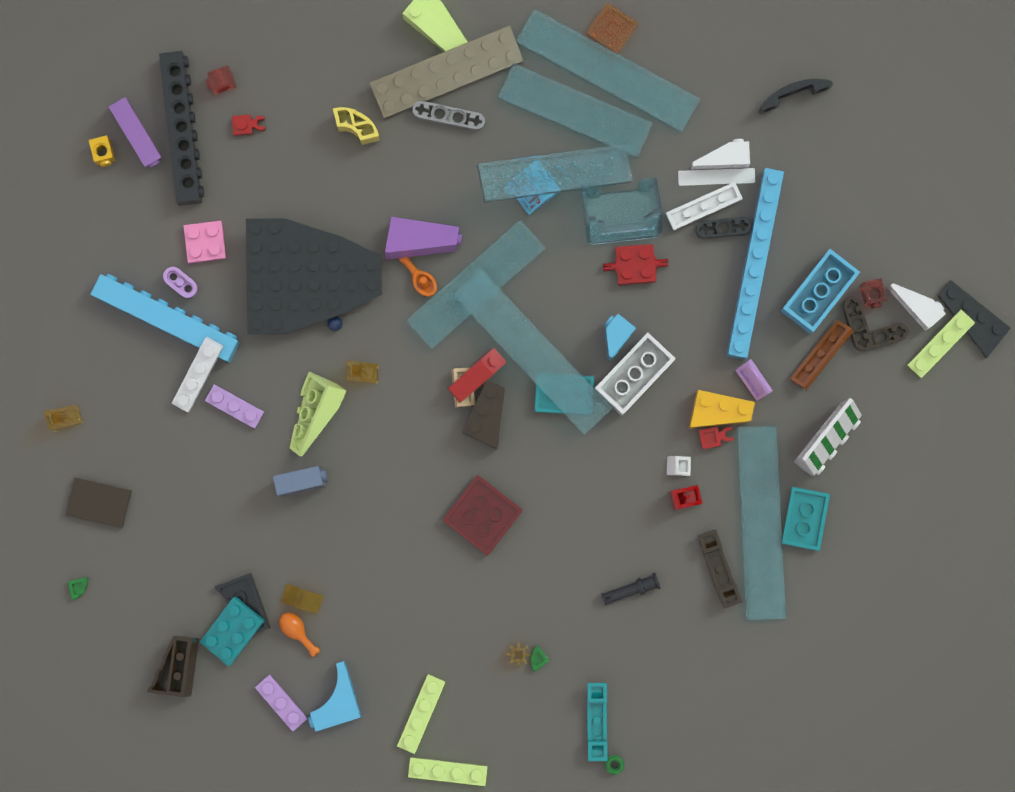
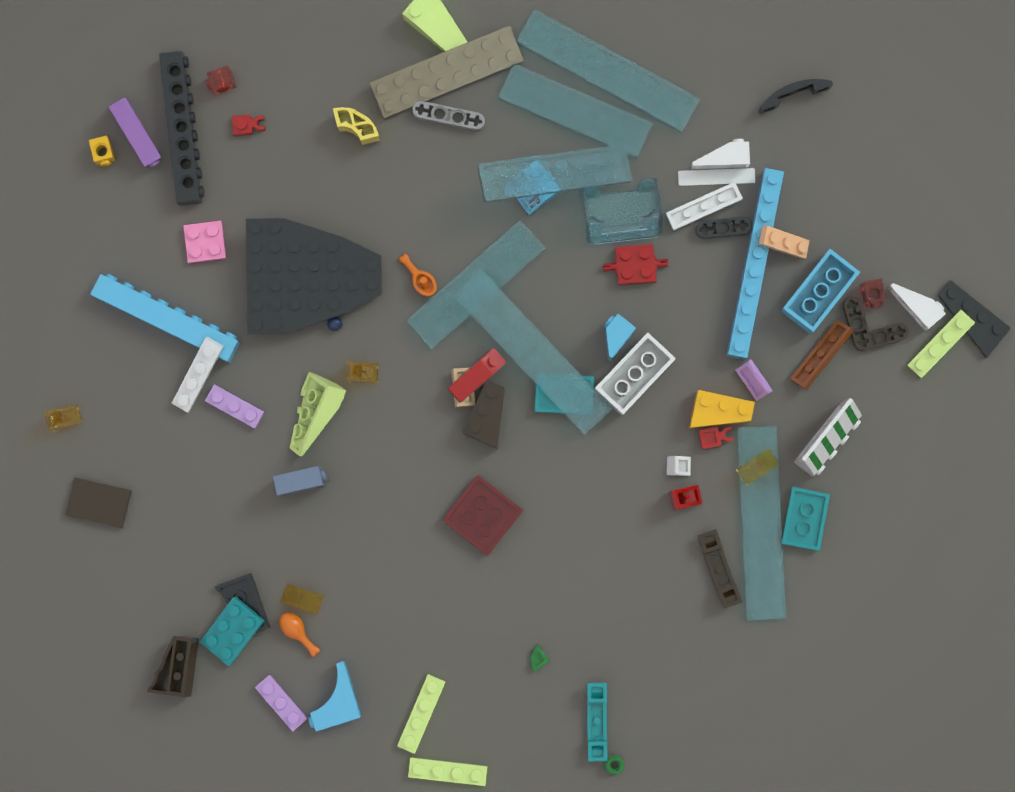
(77, 587): green tile -> none
(180, 283): lavender plate -> none
(420, 238): medium lavender slope -> none
(512, 654): clear yellow gear -> none
(612, 28): clear orange plate -> none
(640, 586): black pin -> none
(757, 466): none -> clear yellow slope
(784, 242): none -> light nougat plate

